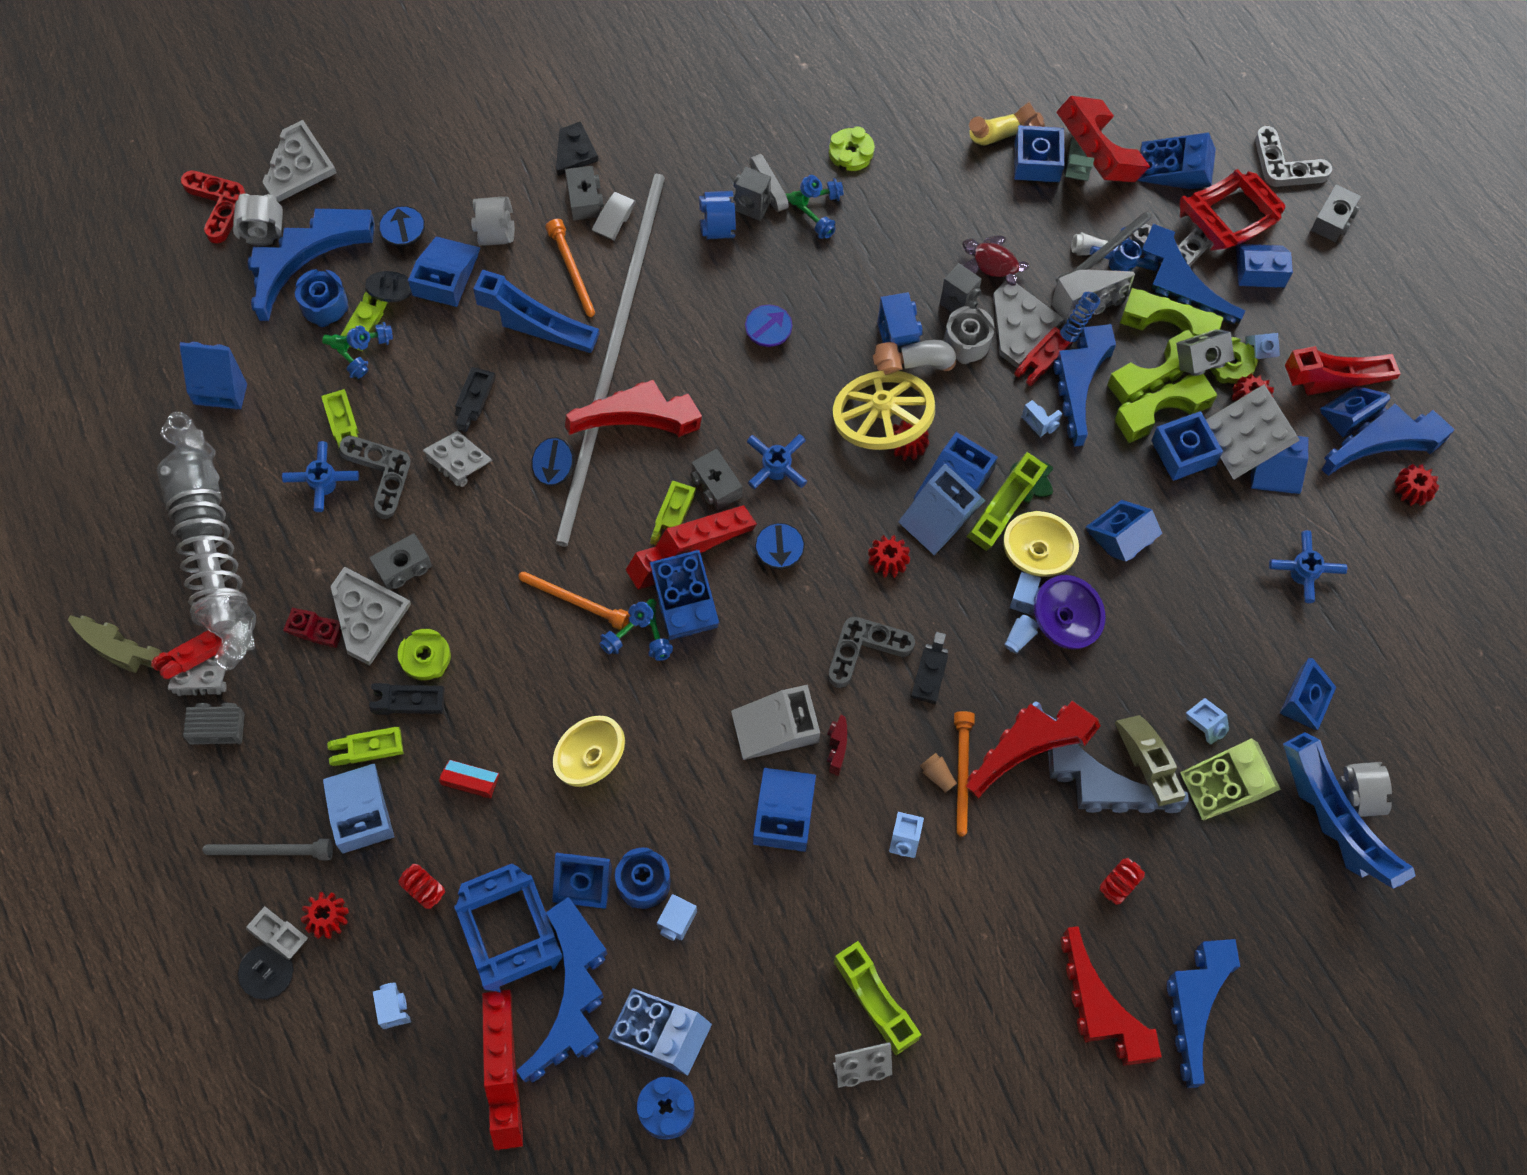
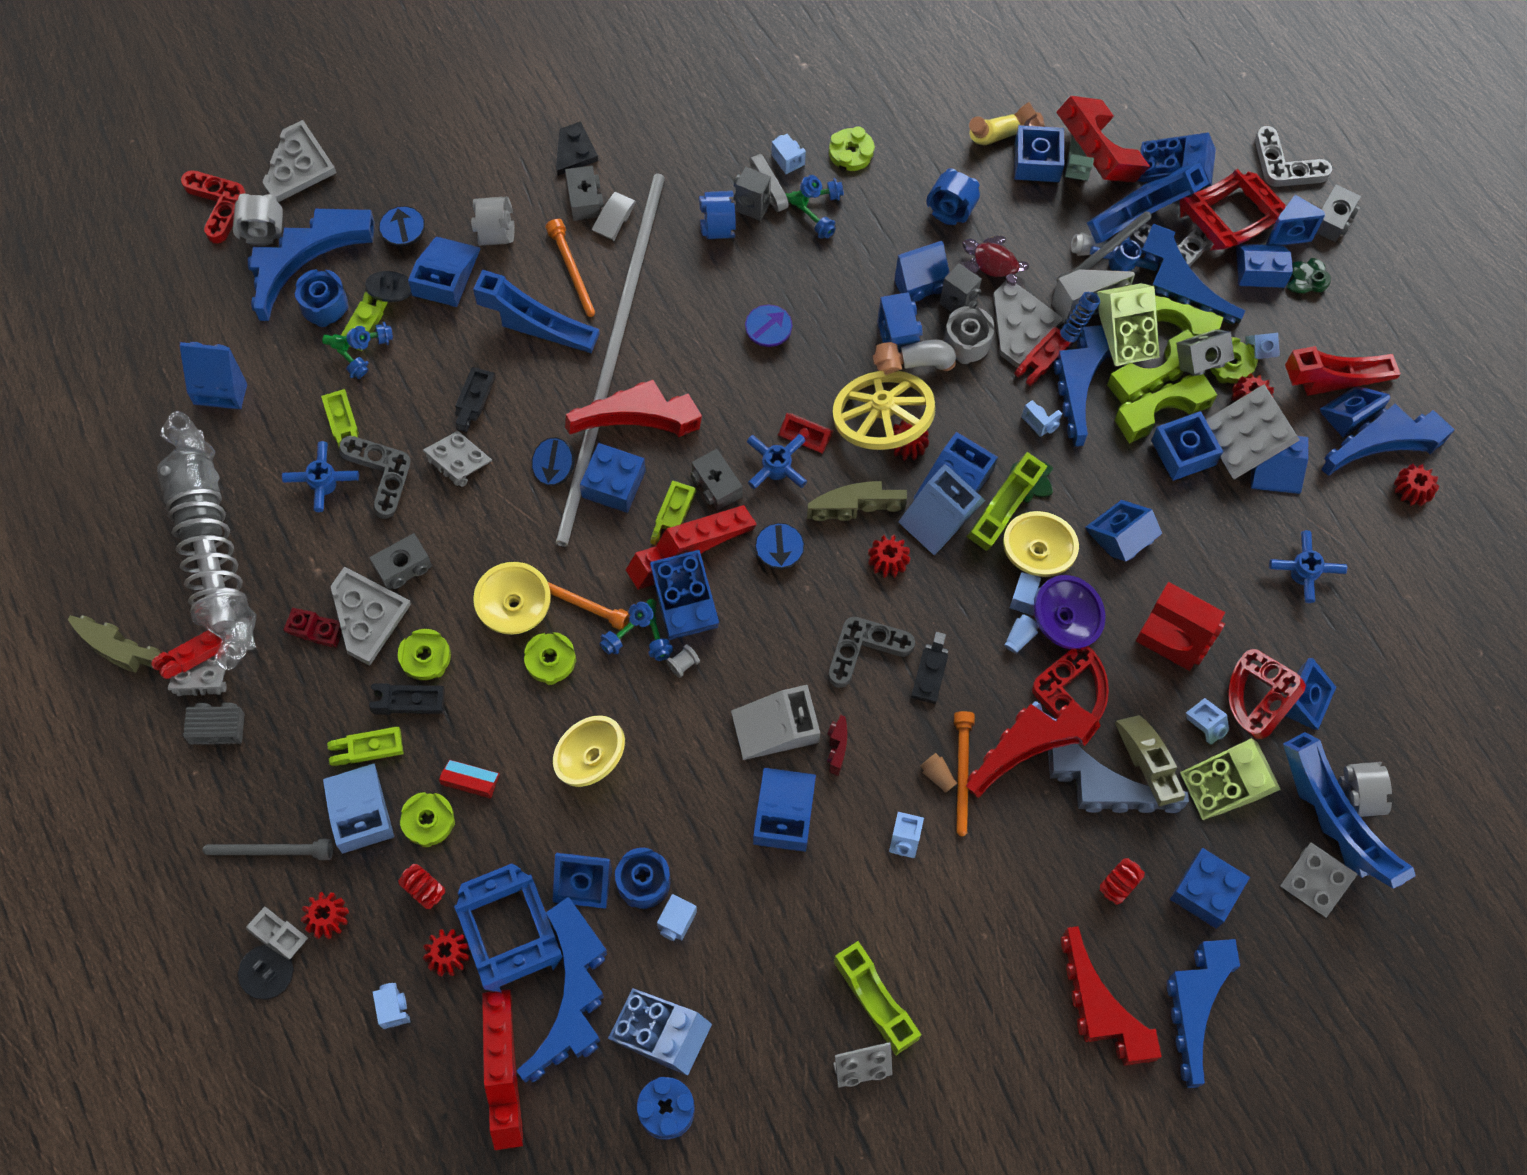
(426, 834): none -> lime plate
(440, 961): none -> red gear
(510, 584): none -> light yellow dish
(551, 671): none -> lime plate
(612, 477): none -> blue brick
(683, 661): none -> light grey bush
(788, 153): none -> light blue brick
(814, 434): none -> red slope
(846, 500): none -> olive slope
(922, 271): none -> blue slope
(953, 197): none -> blue brick
(1057, 692): none -> red beam
(1130, 323): none -> yellowish green slope
(1147, 198): none -> blue arch
(1181, 627): none -> red arch
(1209, 888): none -> blue brick
(1278, 685): none -> red beam
(1296, 223): none -> blue slope
(1309, 277): none -> dark green plate
(1318, 879): none -> light grey hinge

